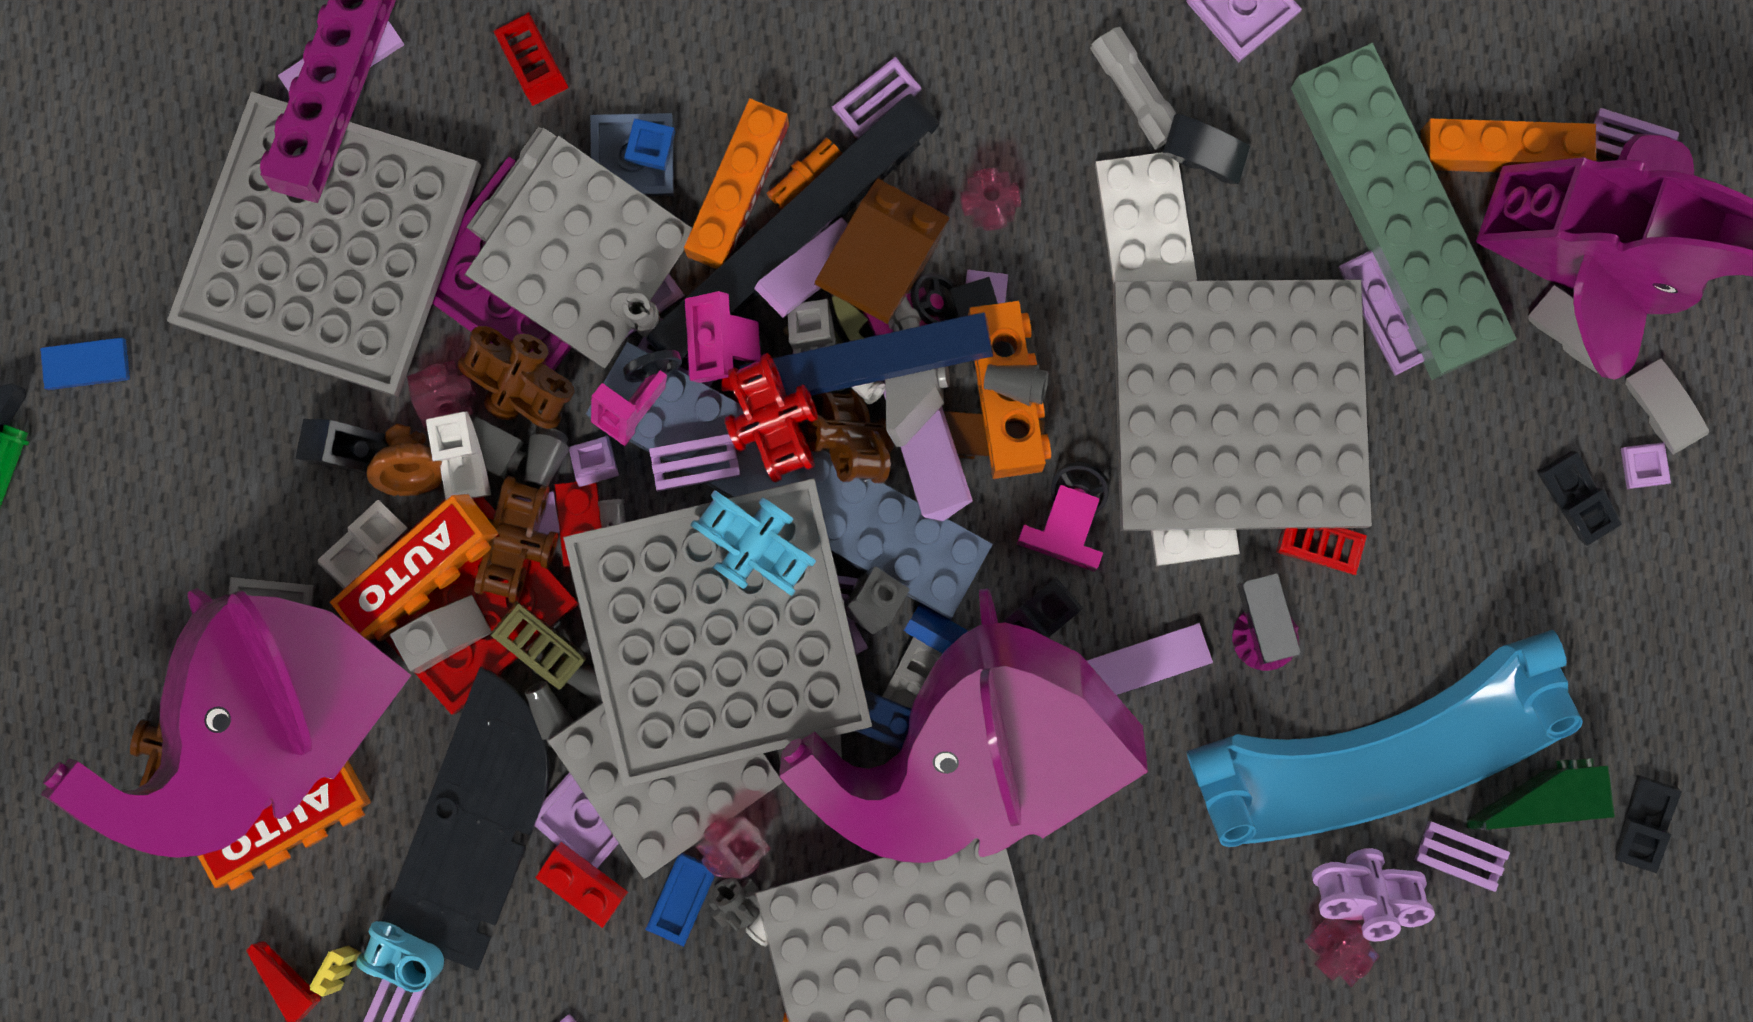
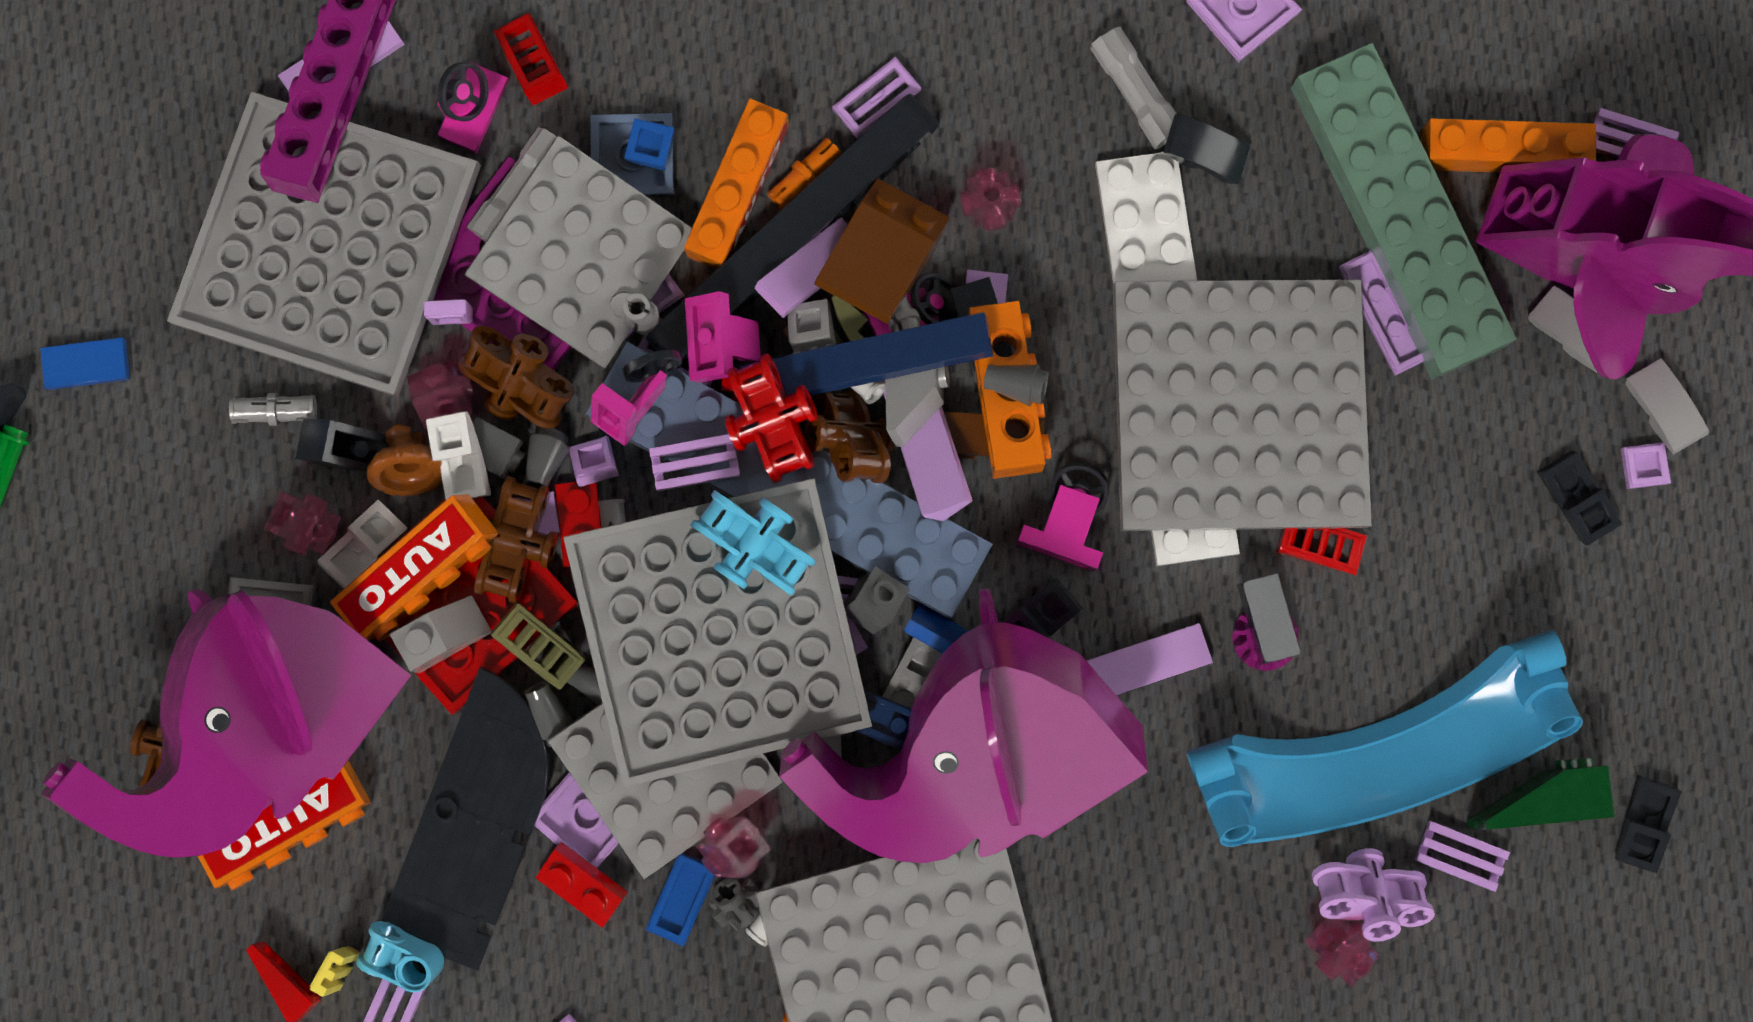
(272, 409): none -> light grey pin
(303, 523): none -> clear pink brick
(448, 312): none -> lavender tile
(468, 103): none -> dark pink piece

